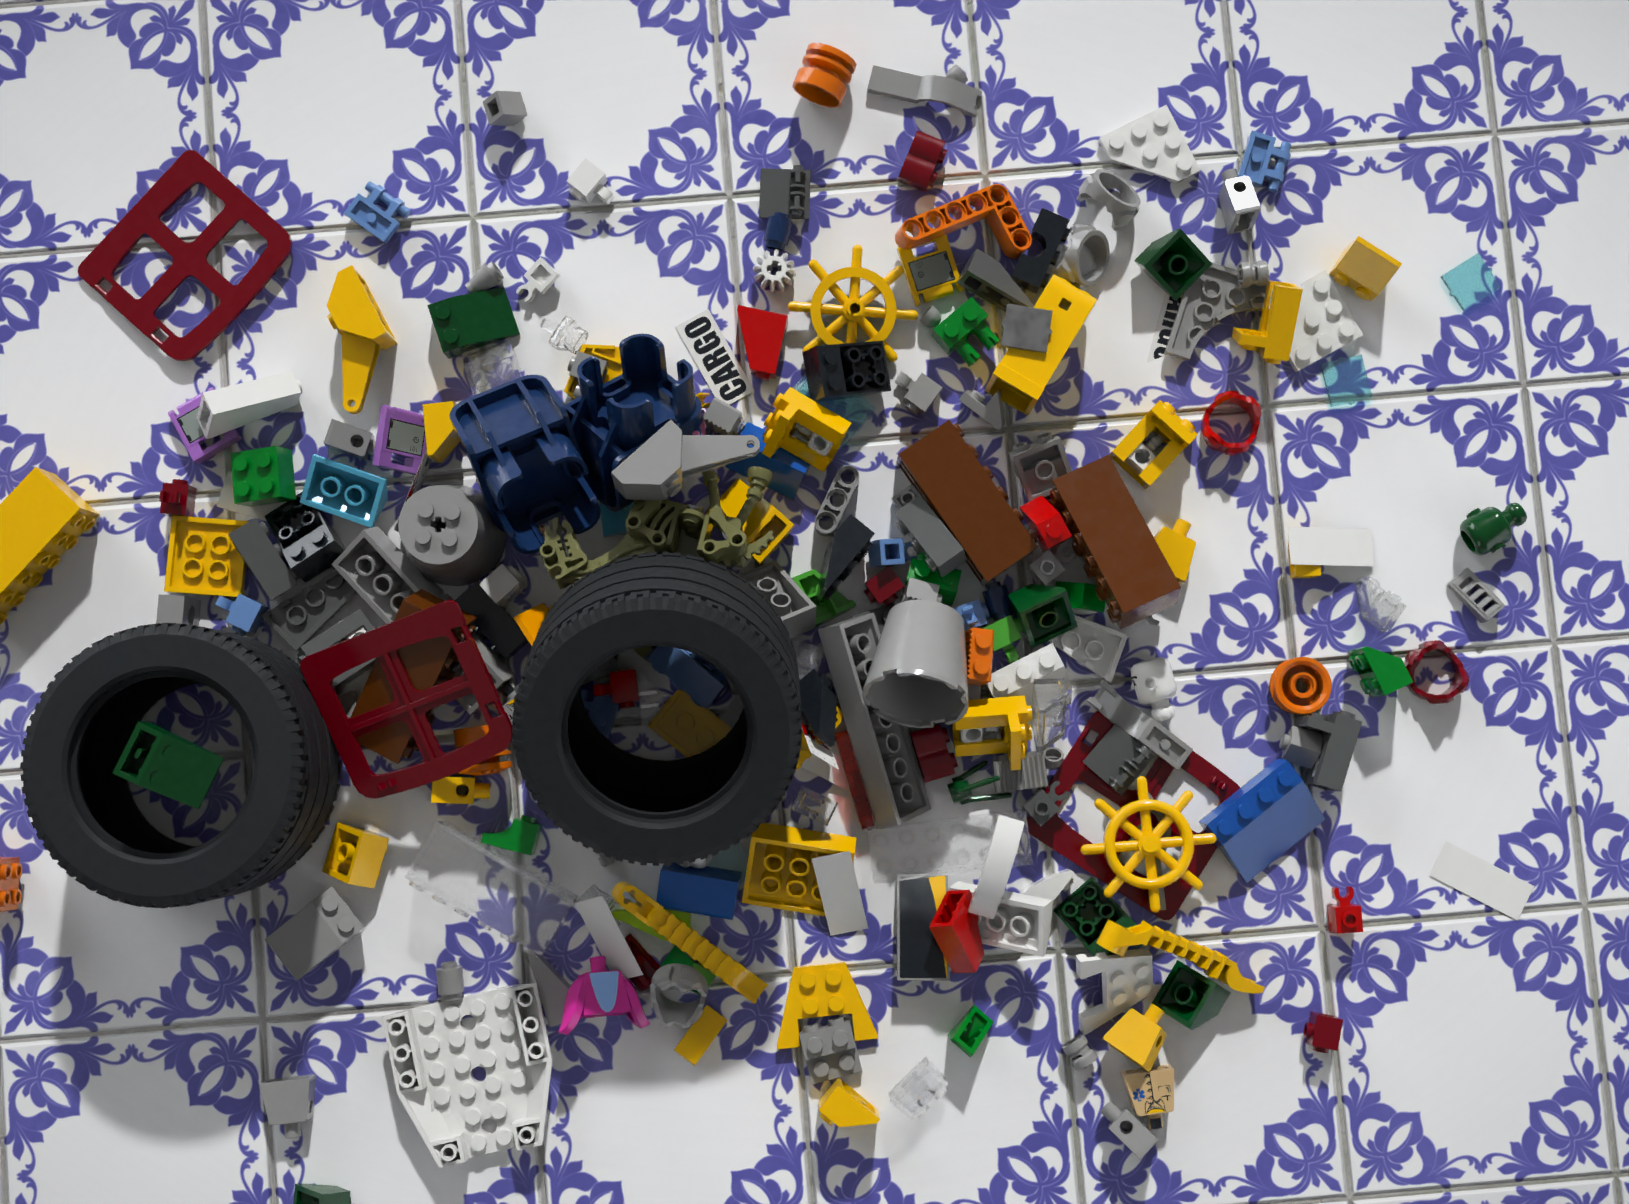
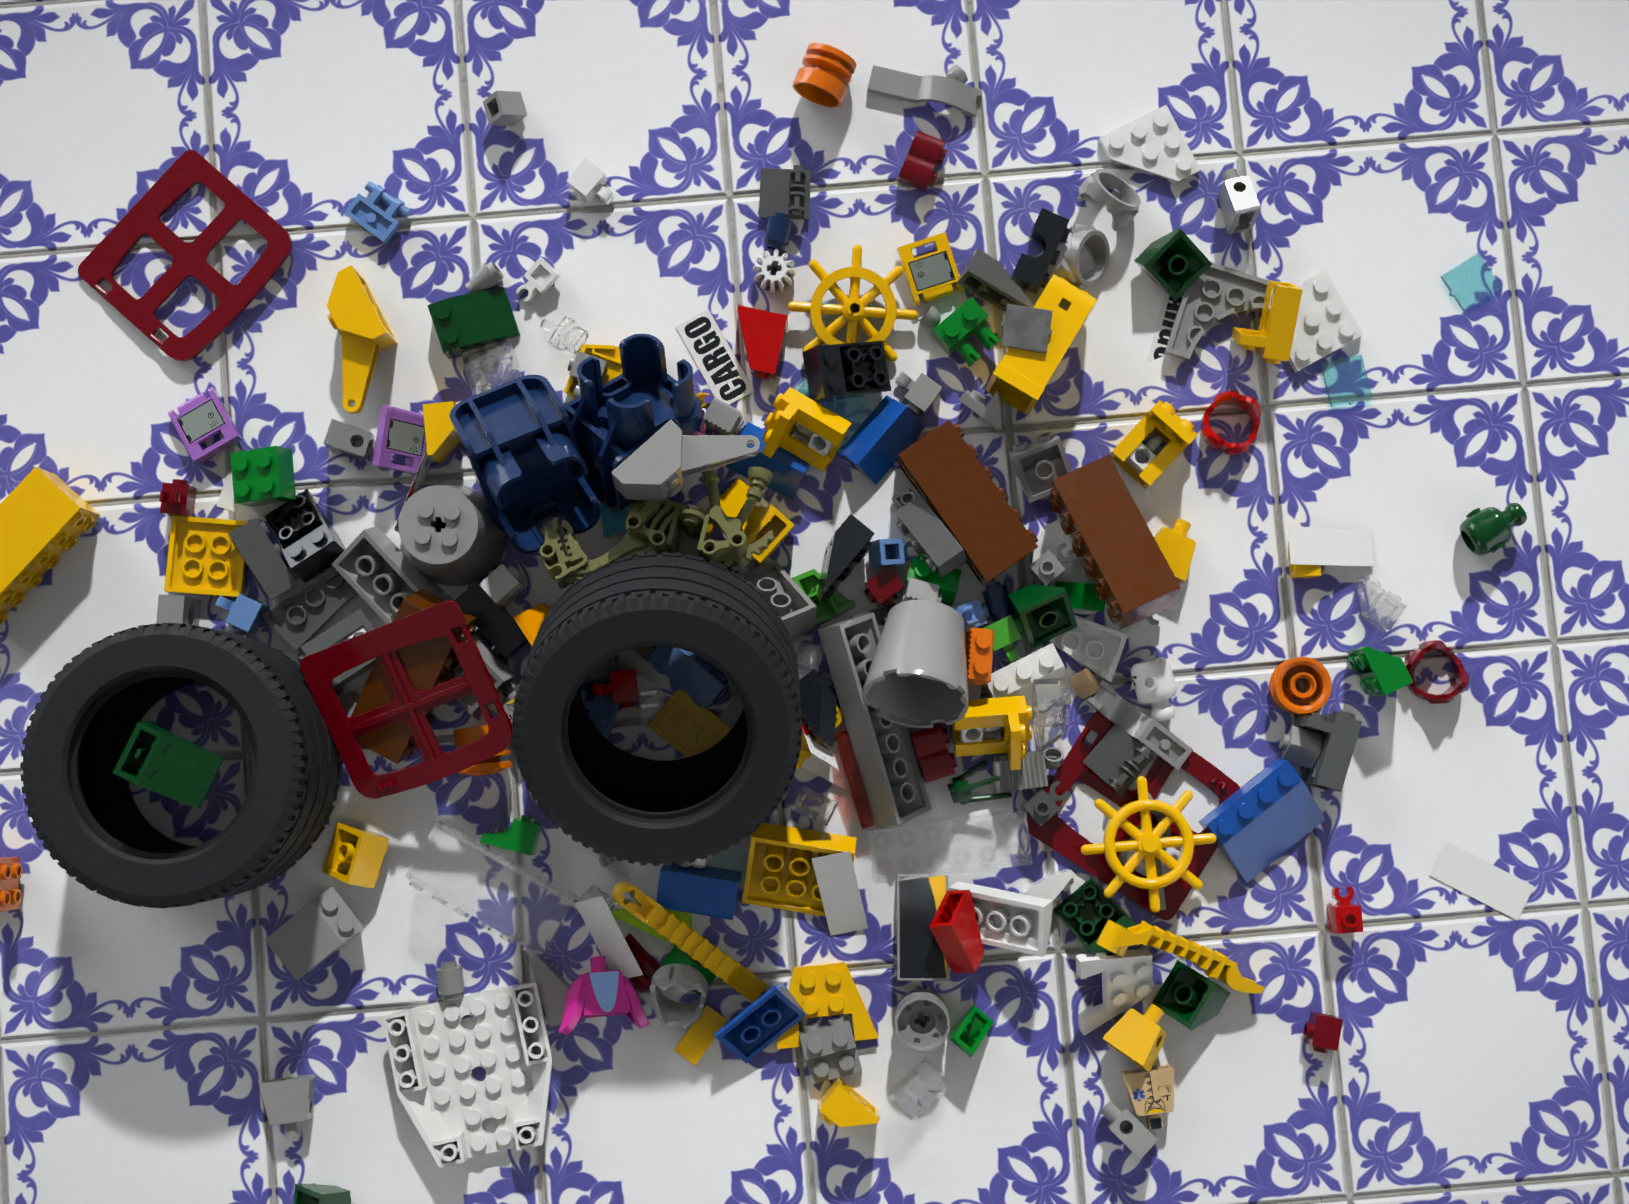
(246, 402): white slope -> none
(344, 491): medium azure slope -> none
(445, 790): yellow torso -> none
(761, 1023): none -> blue slope
(837, 488): light grey beam -> none
(881, 439): none -> blue slope
(922, 1035): none -> light grey wheel
(965, 215): orange beam -> none
(996, 867): white slope -> none
(1045, 523): red slope -> none
(1079, 1052): light grey wheel -> none
(1084, 683): none -> tan slope
(1252, 274): light grey wheel -> none
(1256, 159): medium blue plate -> none
(1364, 269): yellow slope -> none
(1489, 596): light grey slope -> none

